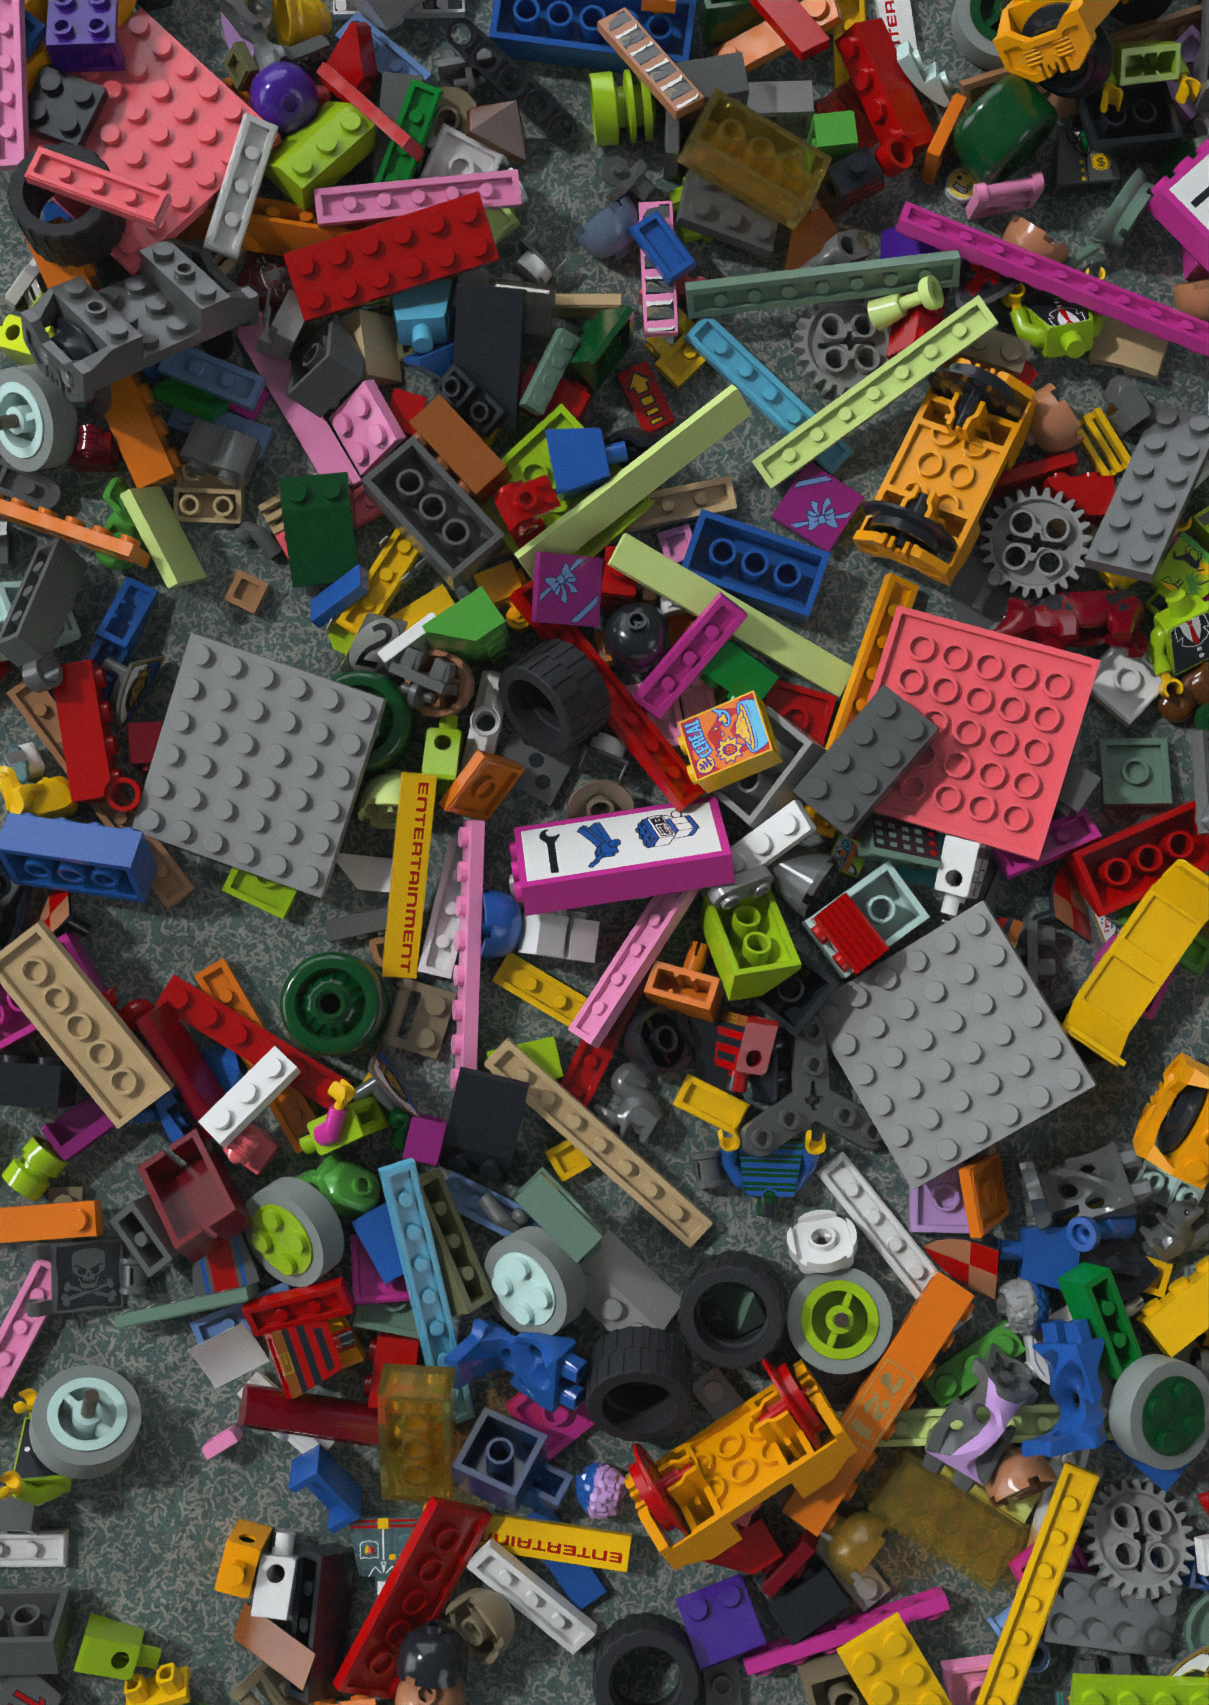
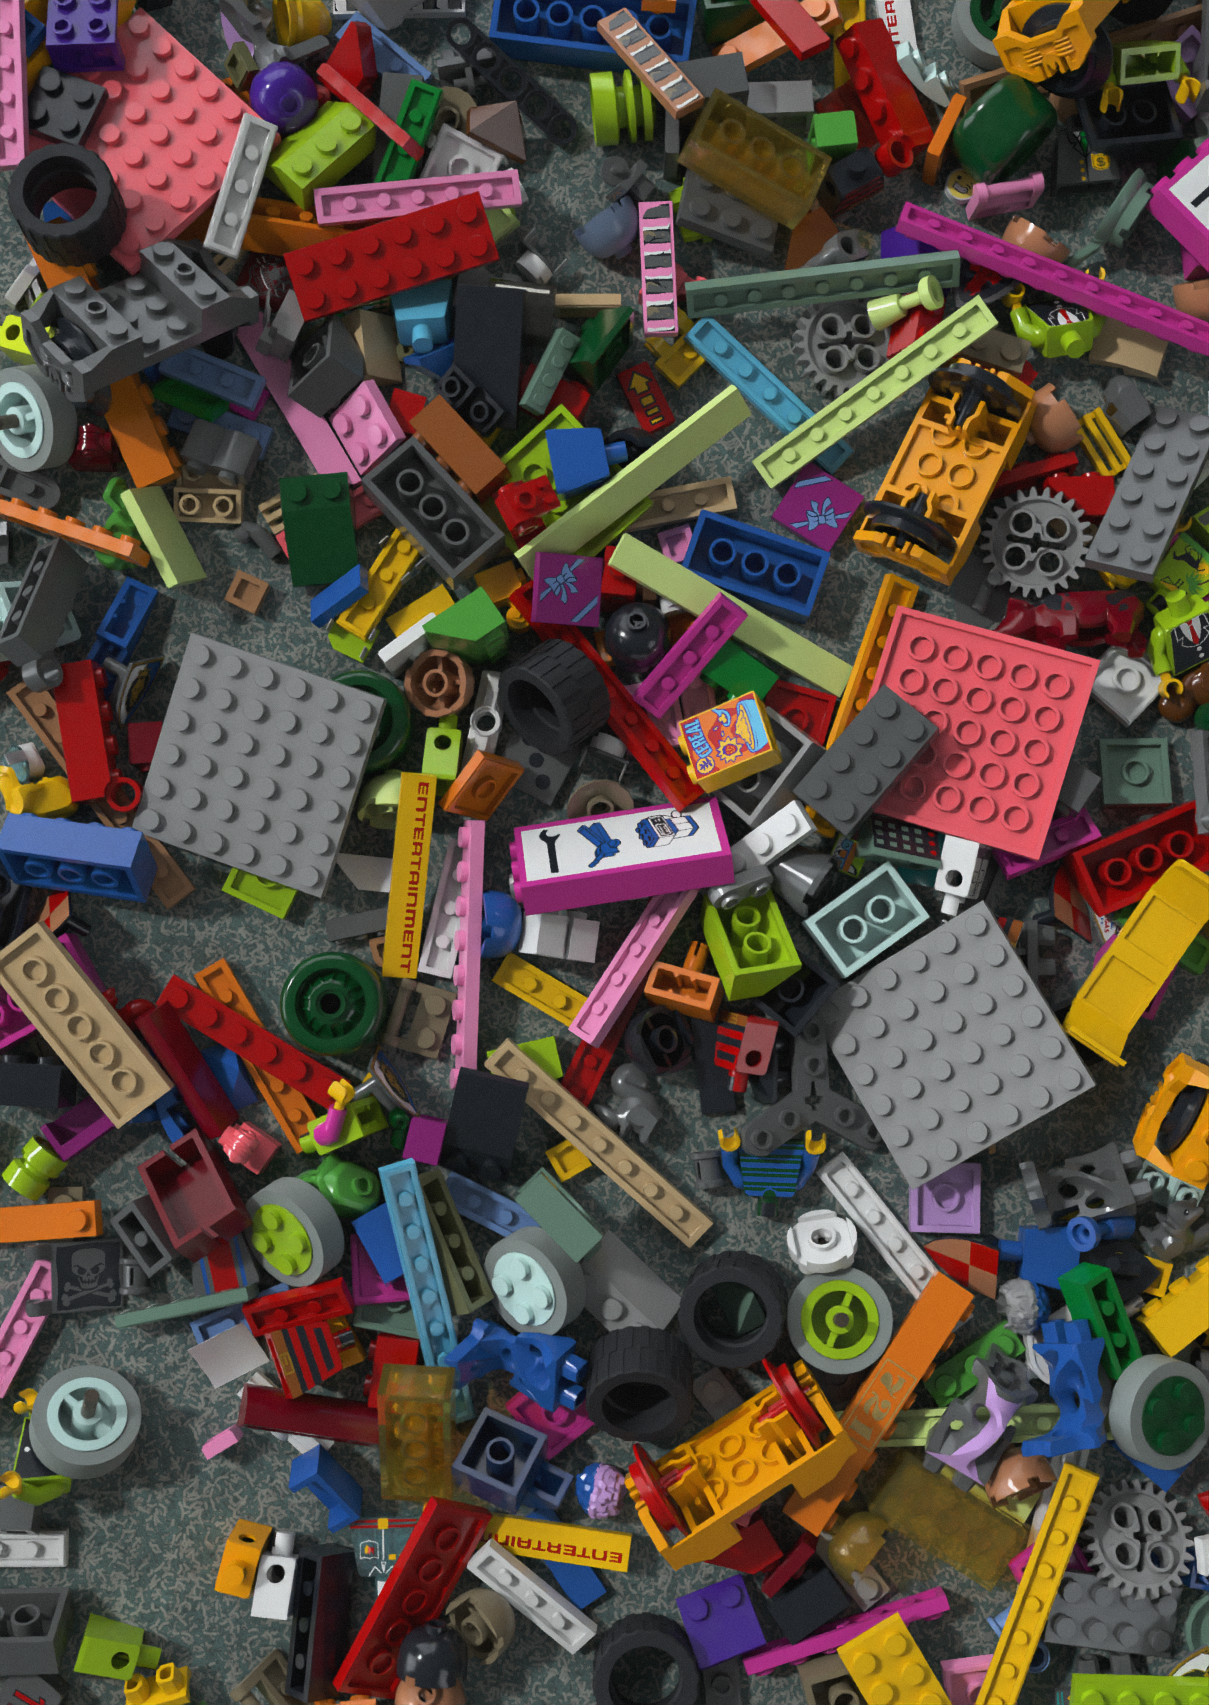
(98, 187): coral tile -> none
(249, 1097): white plate -> none
(274, 1647): sticker -> none
(371, 637): sticker -> none
(438, 679): dark grey hips -> none
(500, 1217): dark grey arm -> none
(662, 248): blue tile -> none
(710, 1104): yellow tile -> none
(848, 934): red brick -> none
(984, 1193): orange plate -> none

